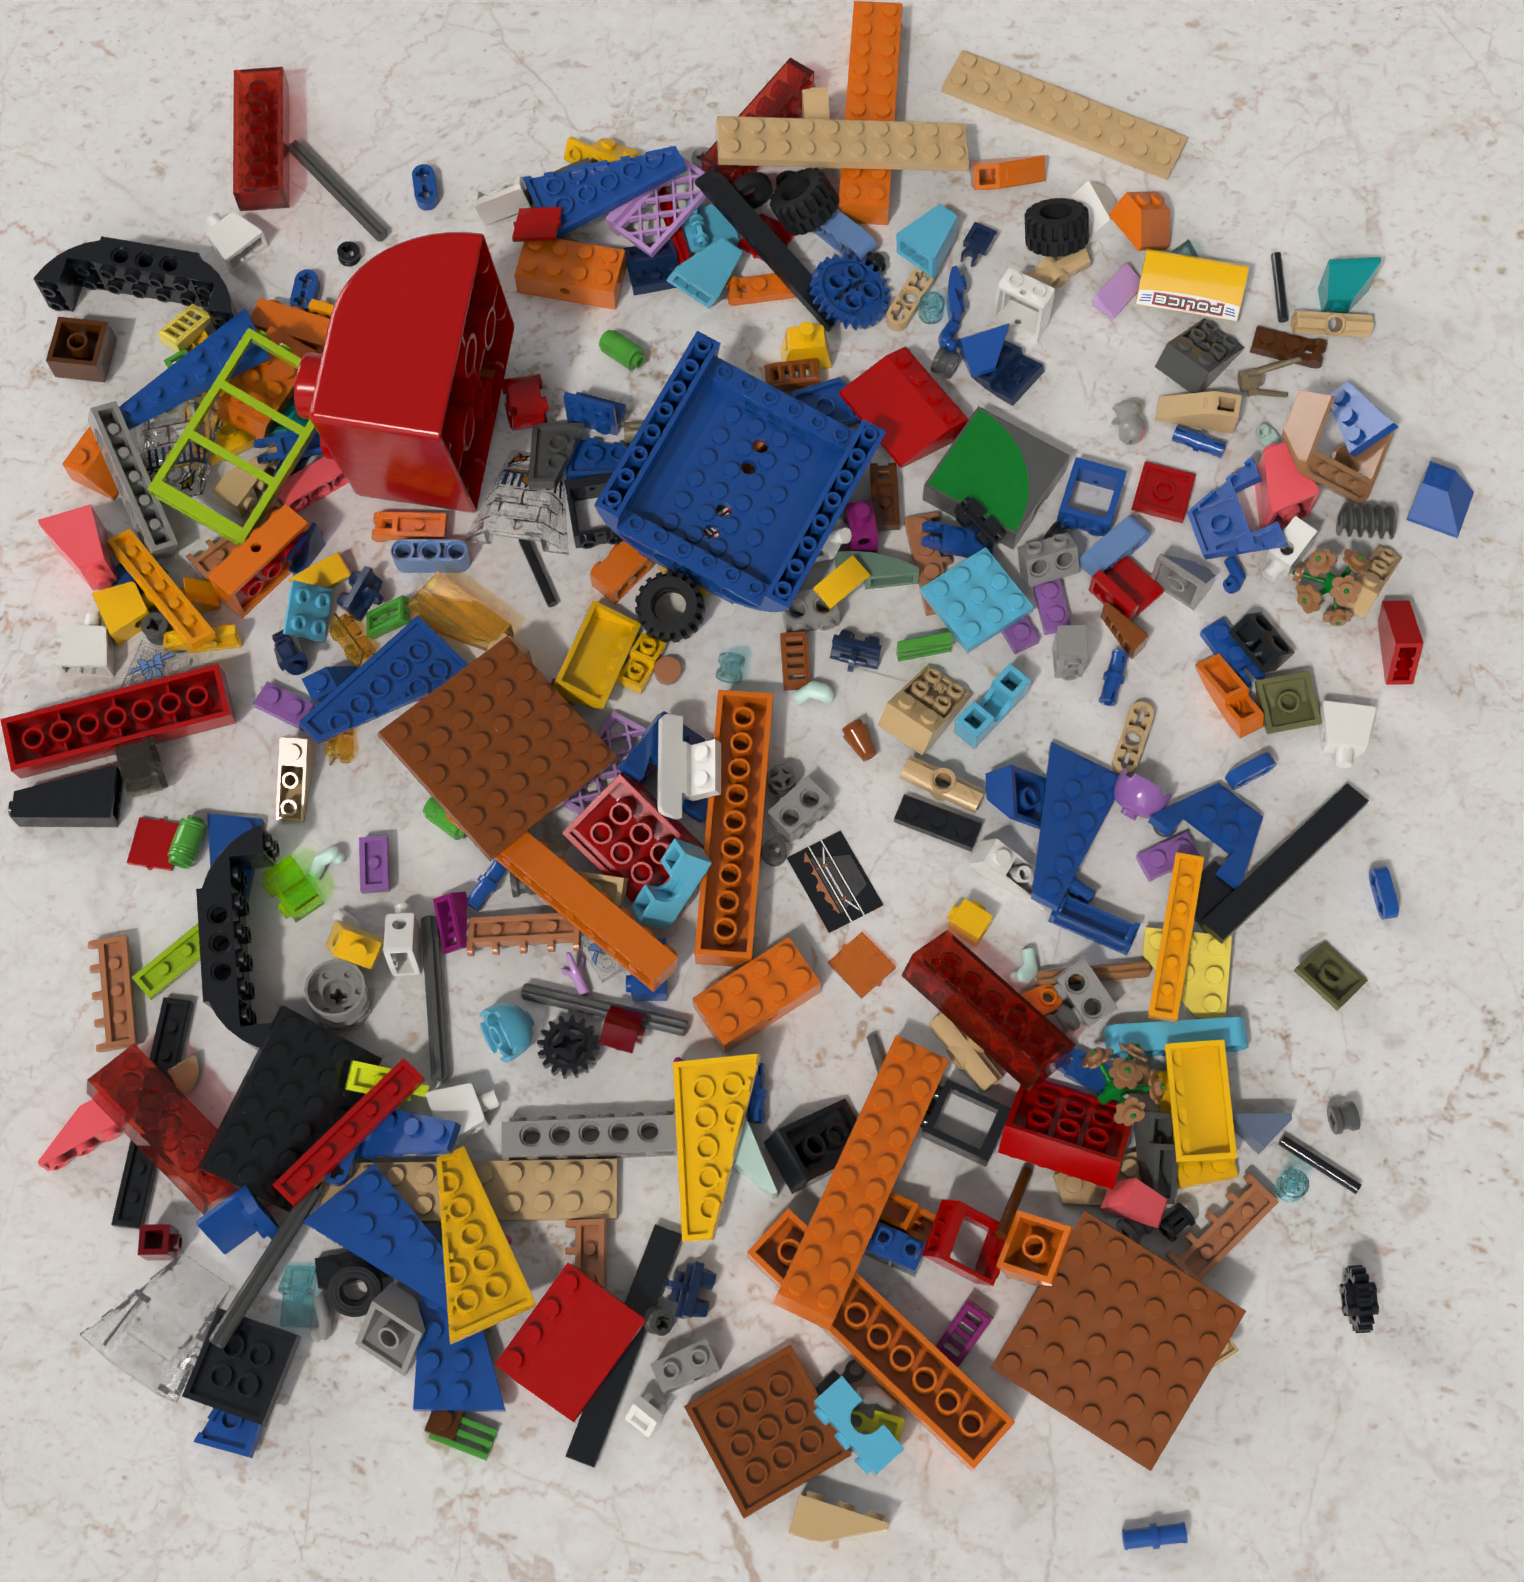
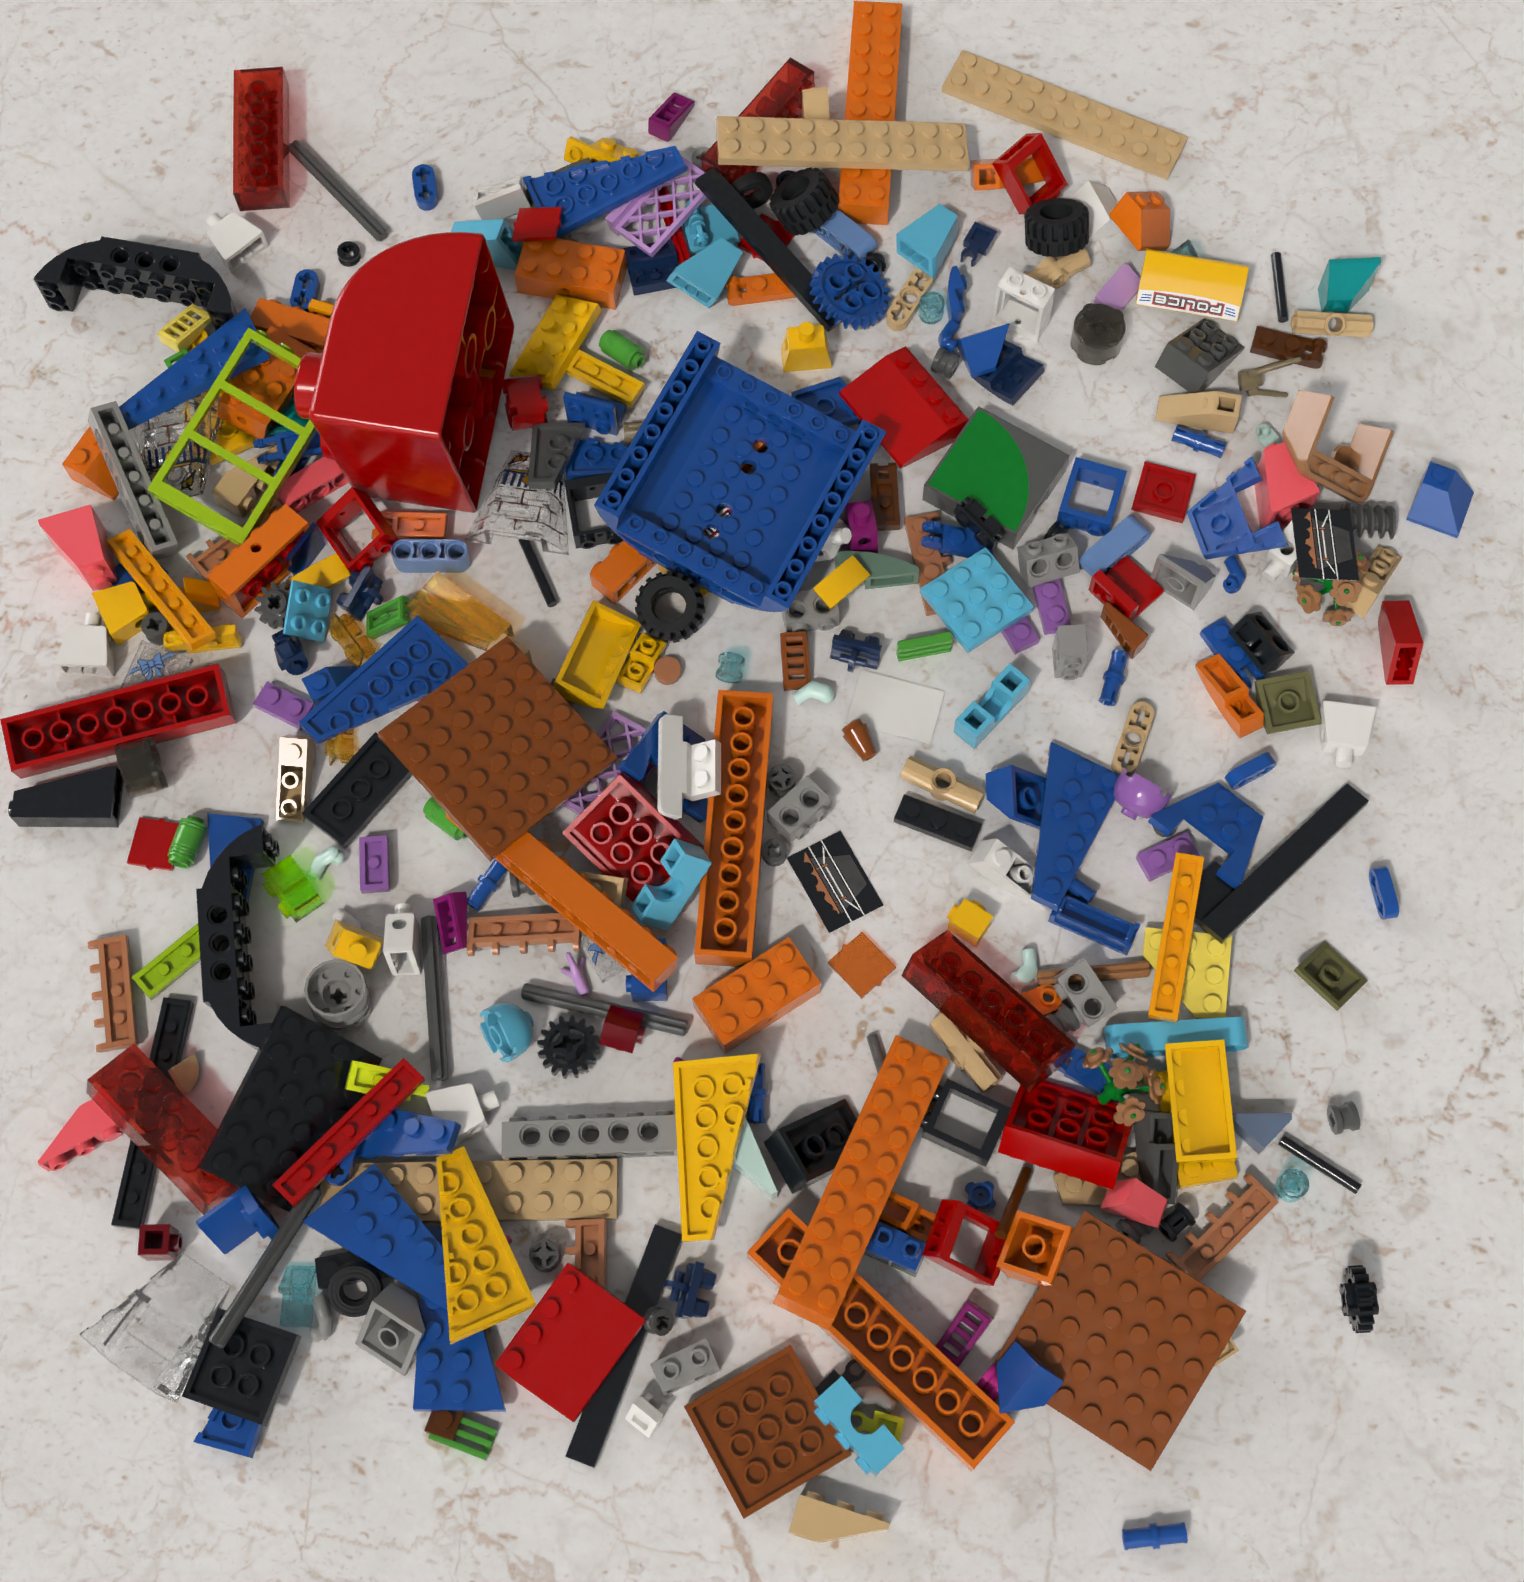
(81, 349): reddish brown brick -> none
(269, 610): none -> dark grey gear
(342, 513): none -> red window
(357, 792): none -> black plate
(499, 240): none -> medium azure slope
(544, 1249): none -> dark grey wheel
(556, 340): none -> yellow plate
(605, 378): none -> yellow plate
(668, 118): none -> magenta slope
(791, 367): dark orange slope -> none
(923, 709): tan slope -> none
(986, 1190): none -> blue plate
(989, 1382): none -> dark pink wheel
(1024, 1380): none -> blue slope
(1034, 145): none -> red window
(1097, 333): none -> clear smoke brick
(1131, 424): light grey animal -> none
(1324, 544): none -> black sticker
(1359, 419): wing -> none

